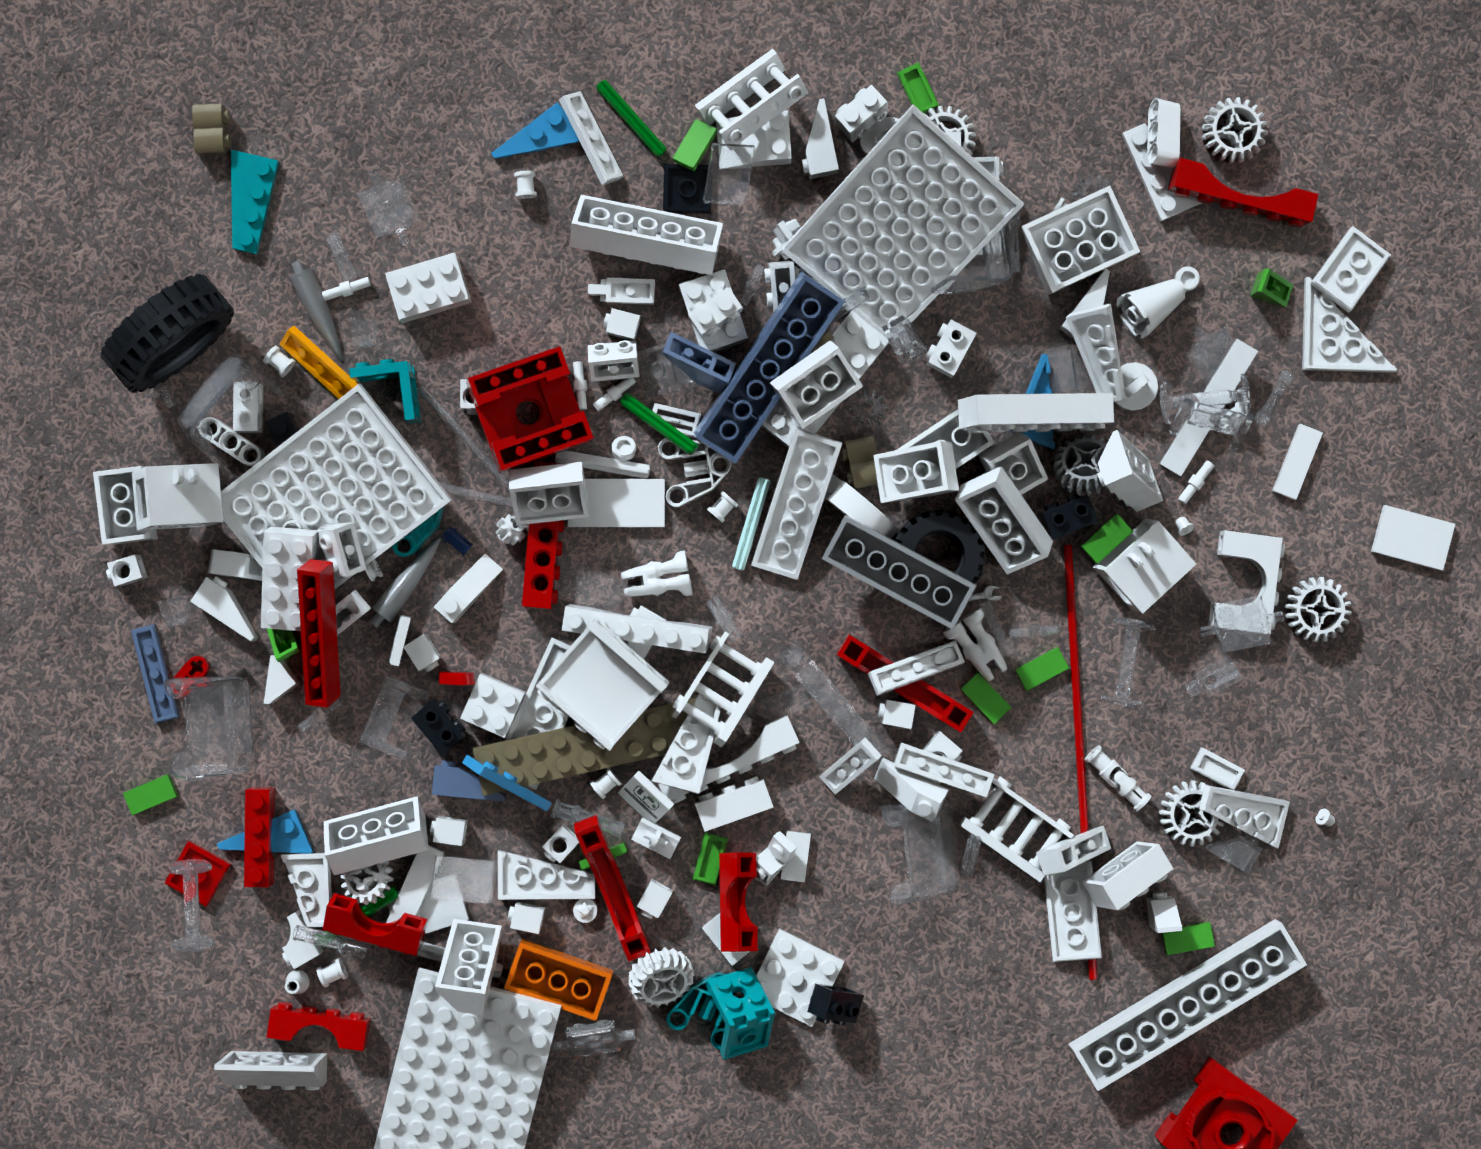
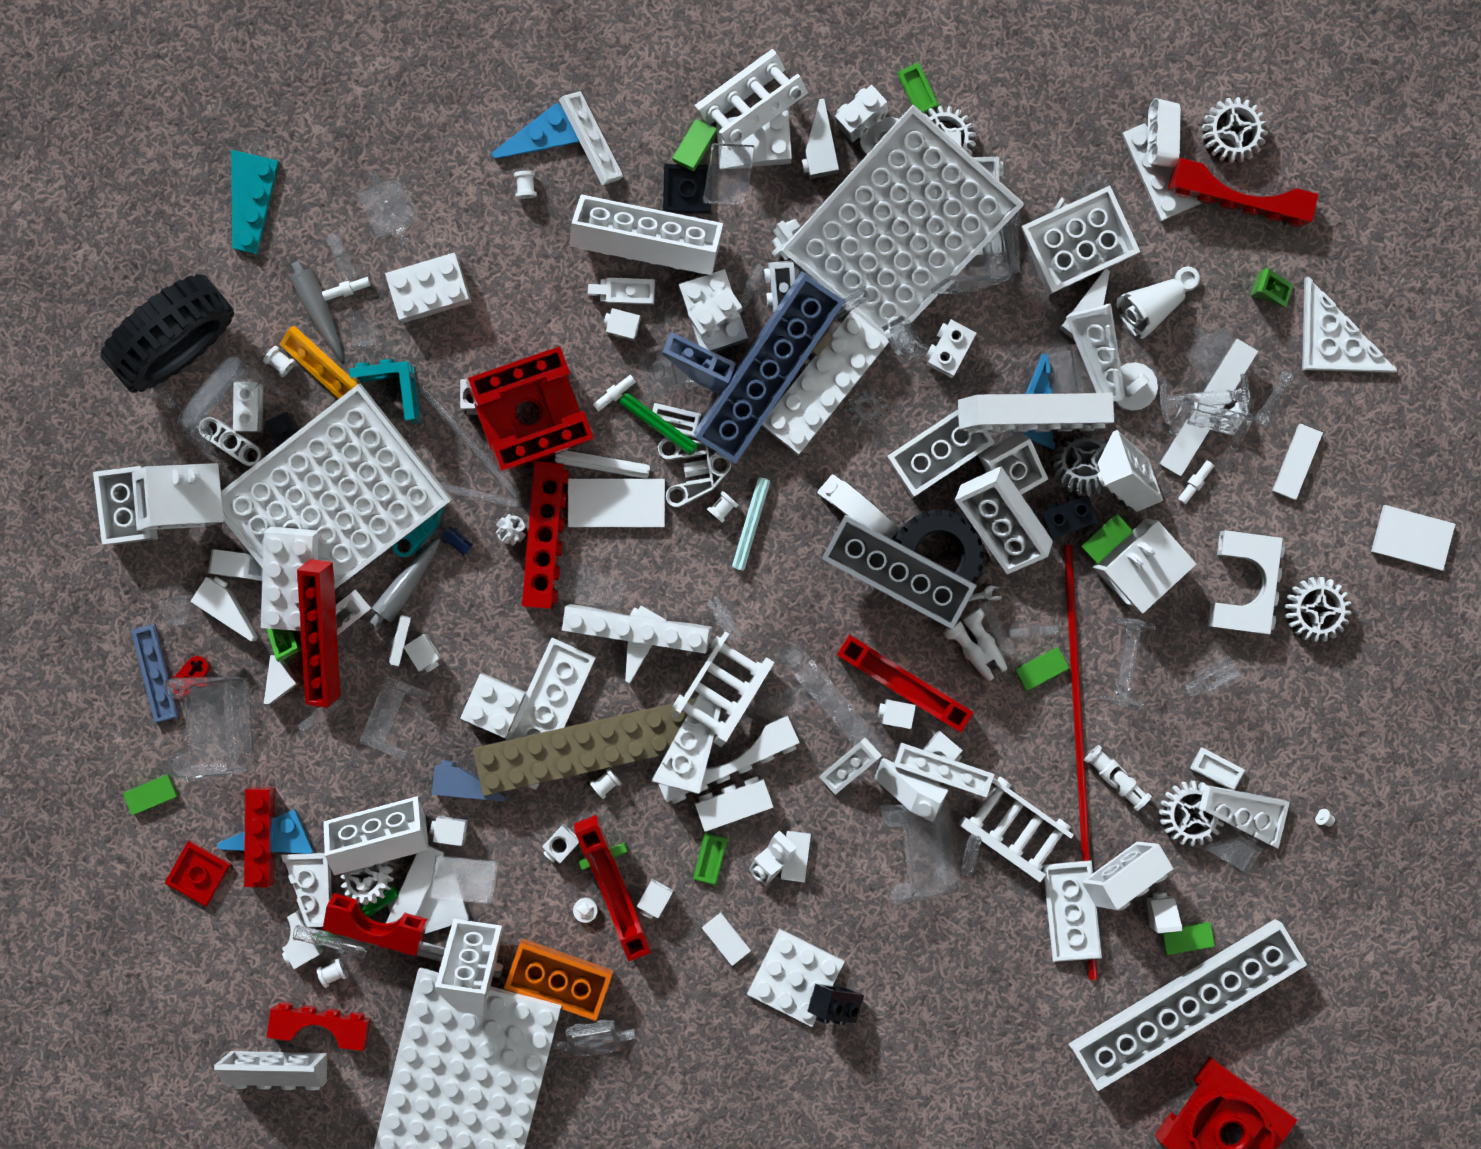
(136, 566): white brick -> none
(192, 941): clear hose -> none
(211, 129): dark tan brick -> none
(300, 978): white cone -> none
(342, 548): white brick -> none
(372, 570): white bush -> none
(436, 729): black brick -> none
(457, 678): red beam -> none
(468, 588): white slope -> none
(506, 781): dark azure wing -> none
(526, 917): white brick -> none
(536, 879): white wing -> none
(548, 493): white slope -> none
(575, 814): clear pin -> none
(580, 385): white bar -> none
(601, 684): white panel -> none
(613, 360): white brick -> none
(623, 448): white tile -> none
(631, 118): green axle -> none
(645, 797): white tile -> none
(652, 583): white piece -> none
(656, 838): white hips -> none
(661, 977): white gear -> none
(689, 1002): teal connector -> none
(736, 928): red arch -> none
(746, 1018): teal bracket -> none
(796, 503): white plate -> none
(816, 384): white brick -> none
(861, 462): dark tan brick -> none
(916, 472): white slope -> none
(916, 668): white tile -> none
(985, 698): bright green tile -> none
(1073, 851): white slope -> none
(1184, 526): white piece -> none
(1241, 624): clear plate -> none
(1350, 269): white tile -> none

